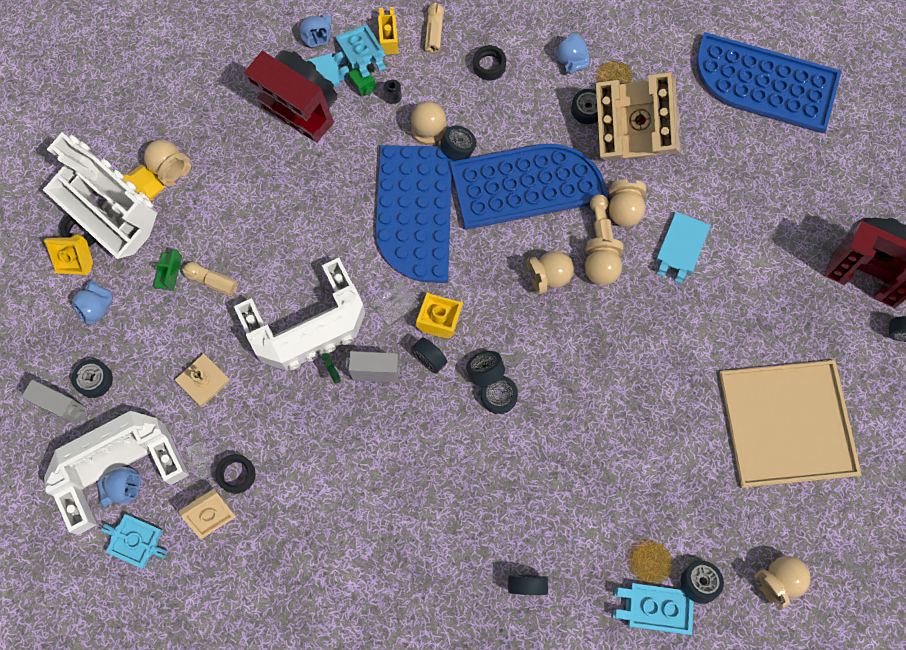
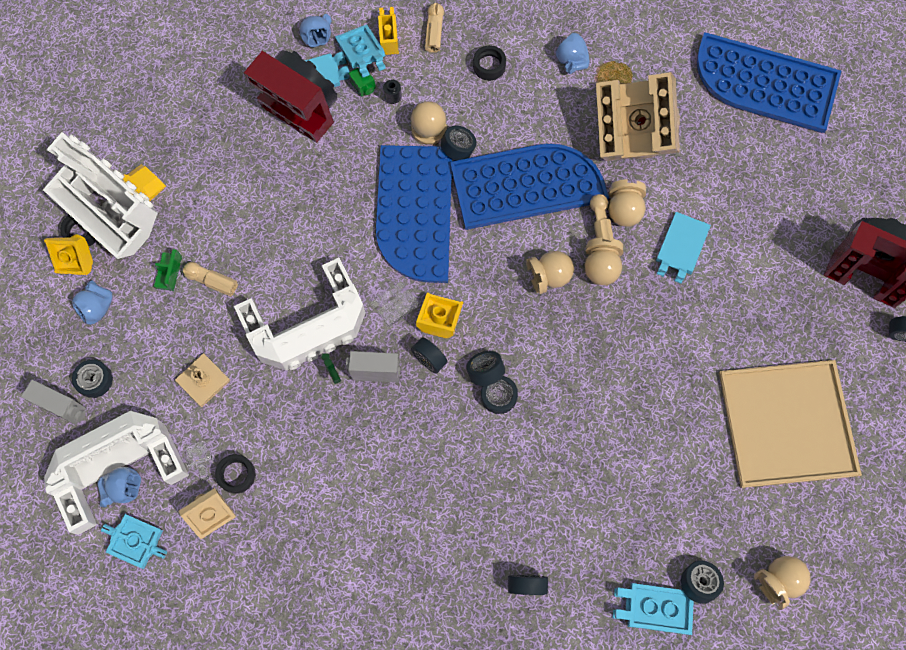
(166, 161): tan tile -> none
(581, 100): wheel -> none
(651, 562): clear yellow tile -> none

